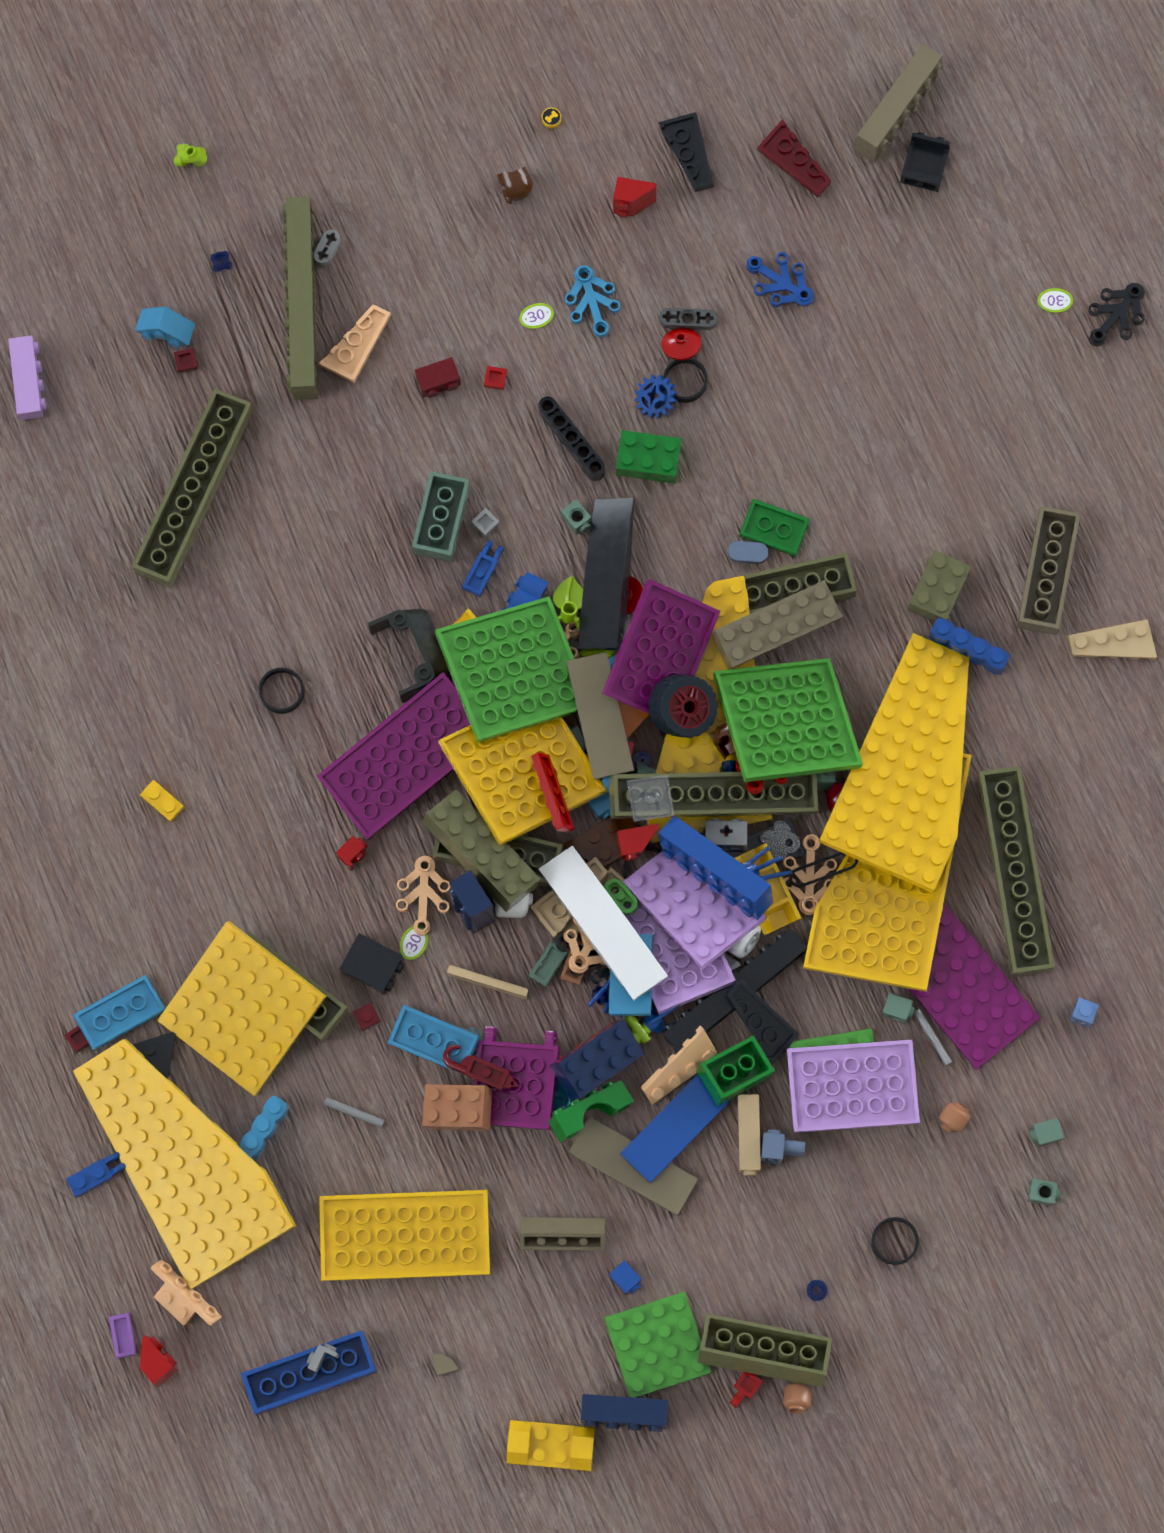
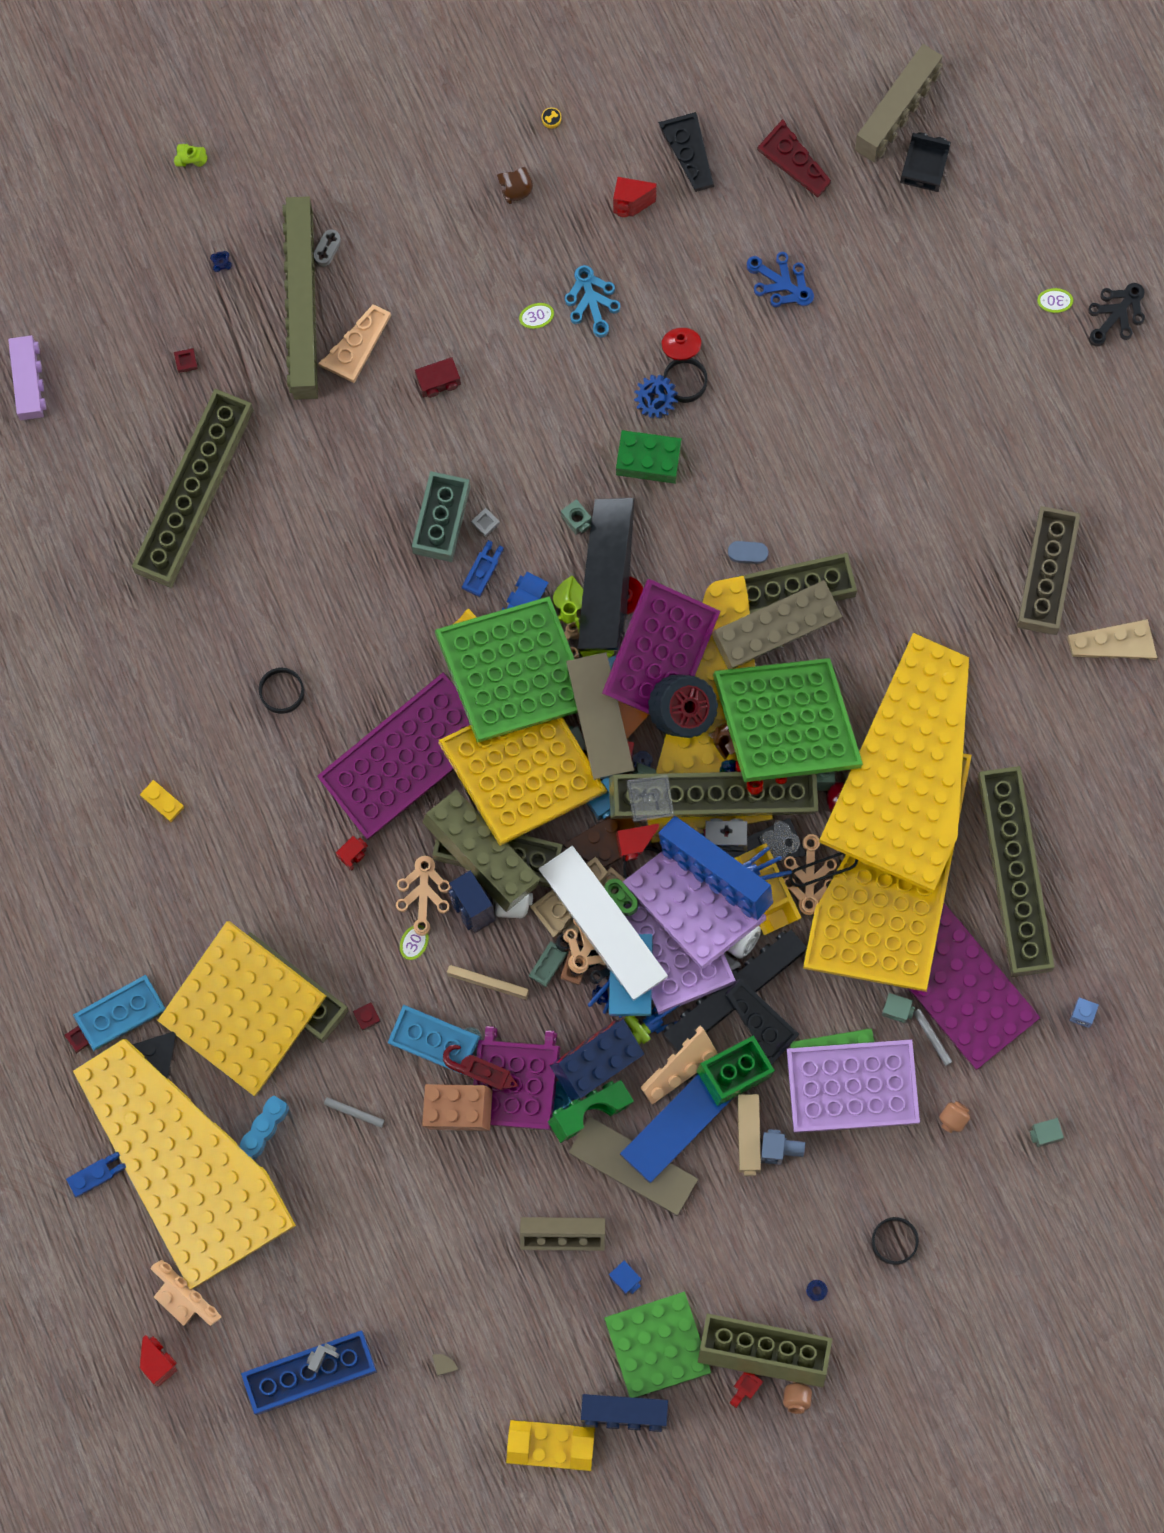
(123, 1335): medium lavender tile -> none
(165, 325): dark azure brick -> none
(372, 964): black panel -> none
(404, 1235): yellow plate -> none
(424, 634): pearl dark grey windscreen -> none
(495, 377): red plate -> none
(554, 797): red plate -> none
(576, 446): black beam -> none
(694, 312): dark grey beam -> none
(774, 527): green tile -> none
(939, 587): olive brick -> none
(975, 648): blue brick -> none
(1034, 1196): sand green brick -> none

